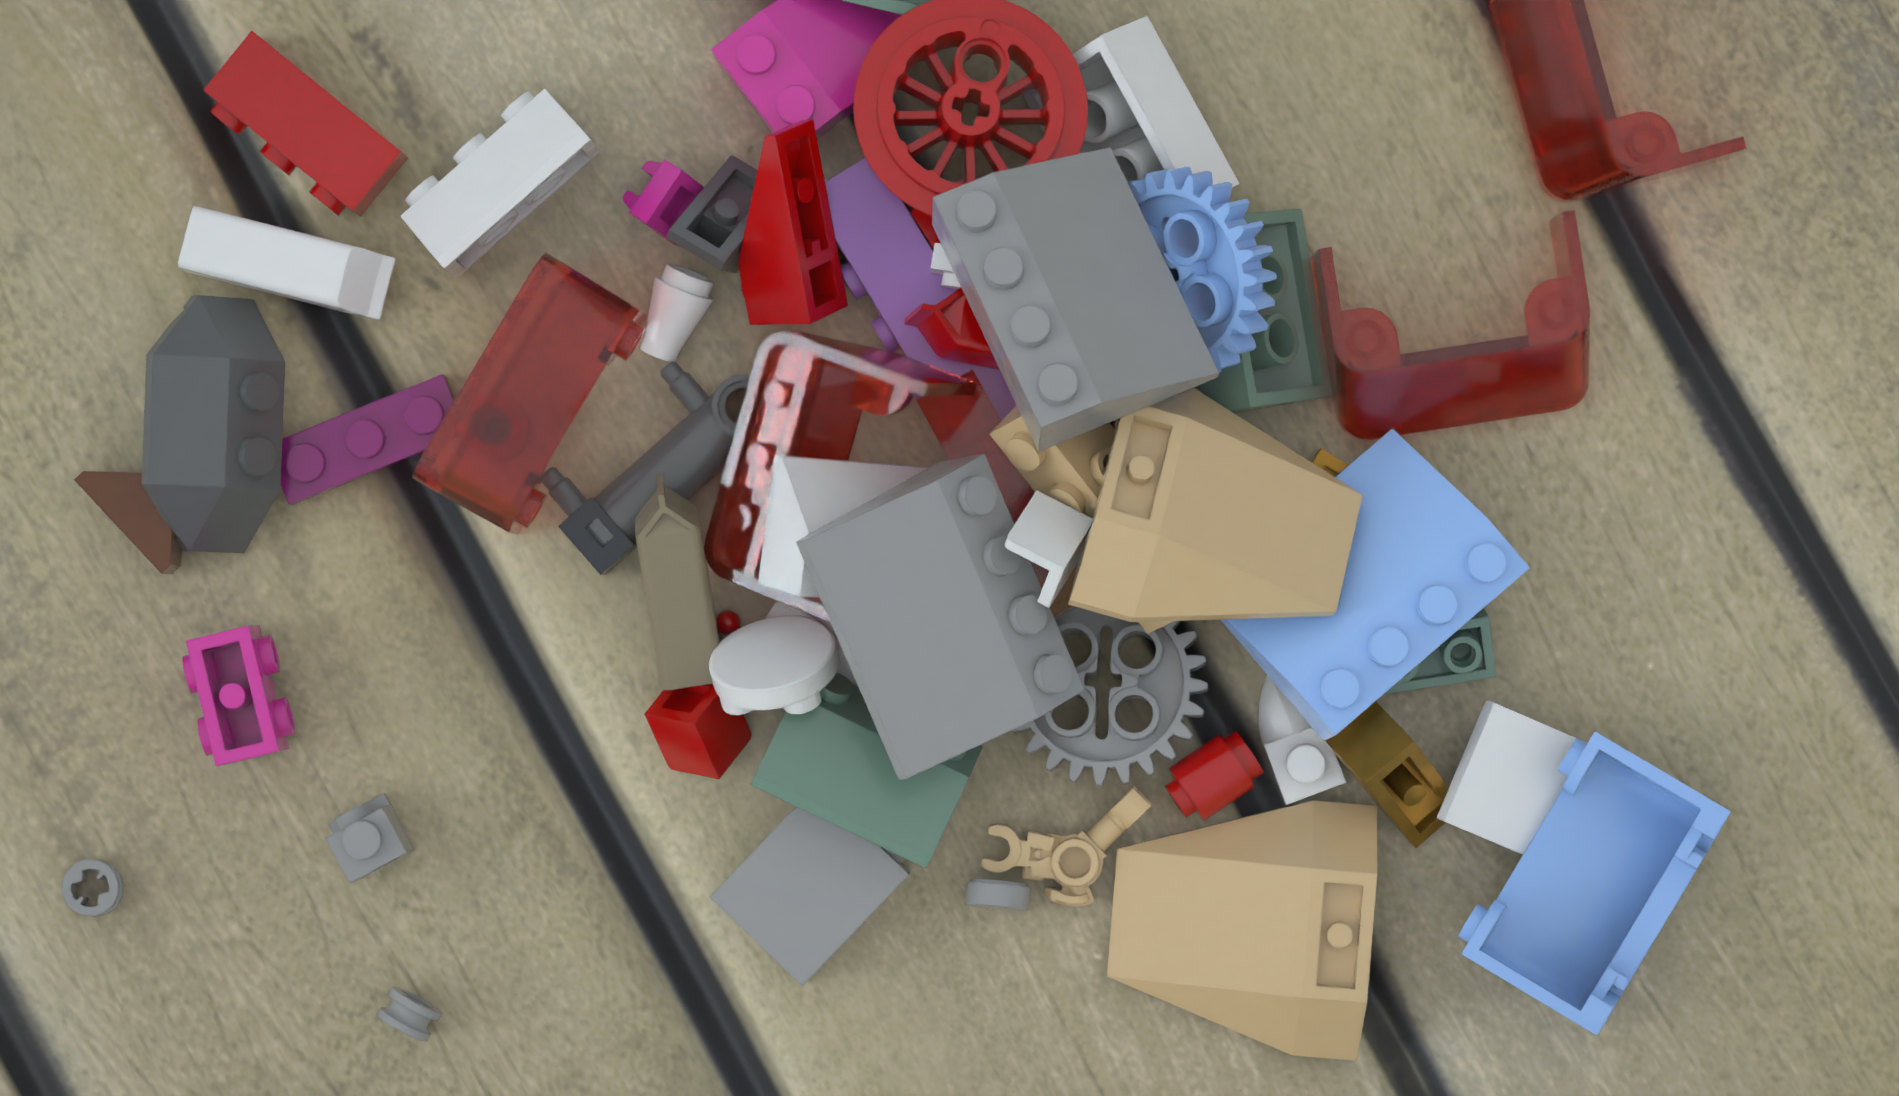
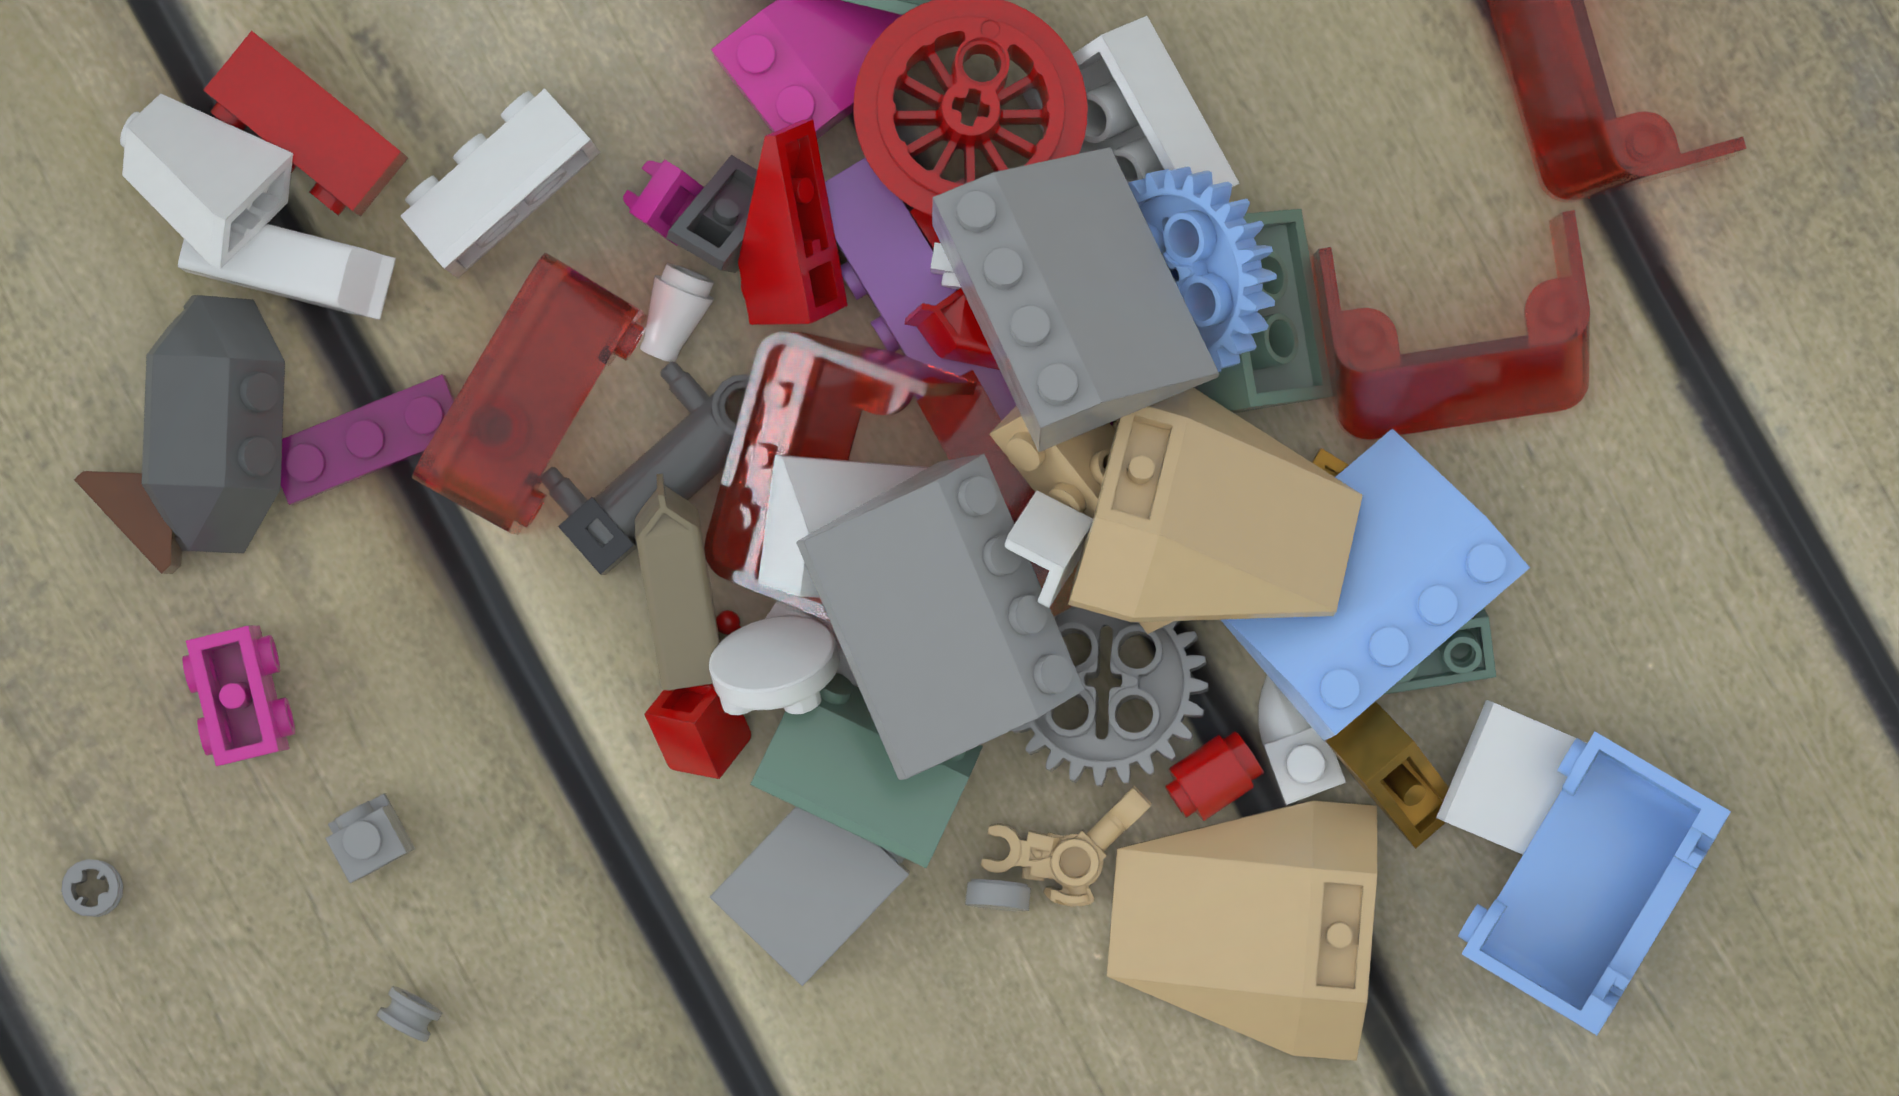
(204, 176): none -> white slope

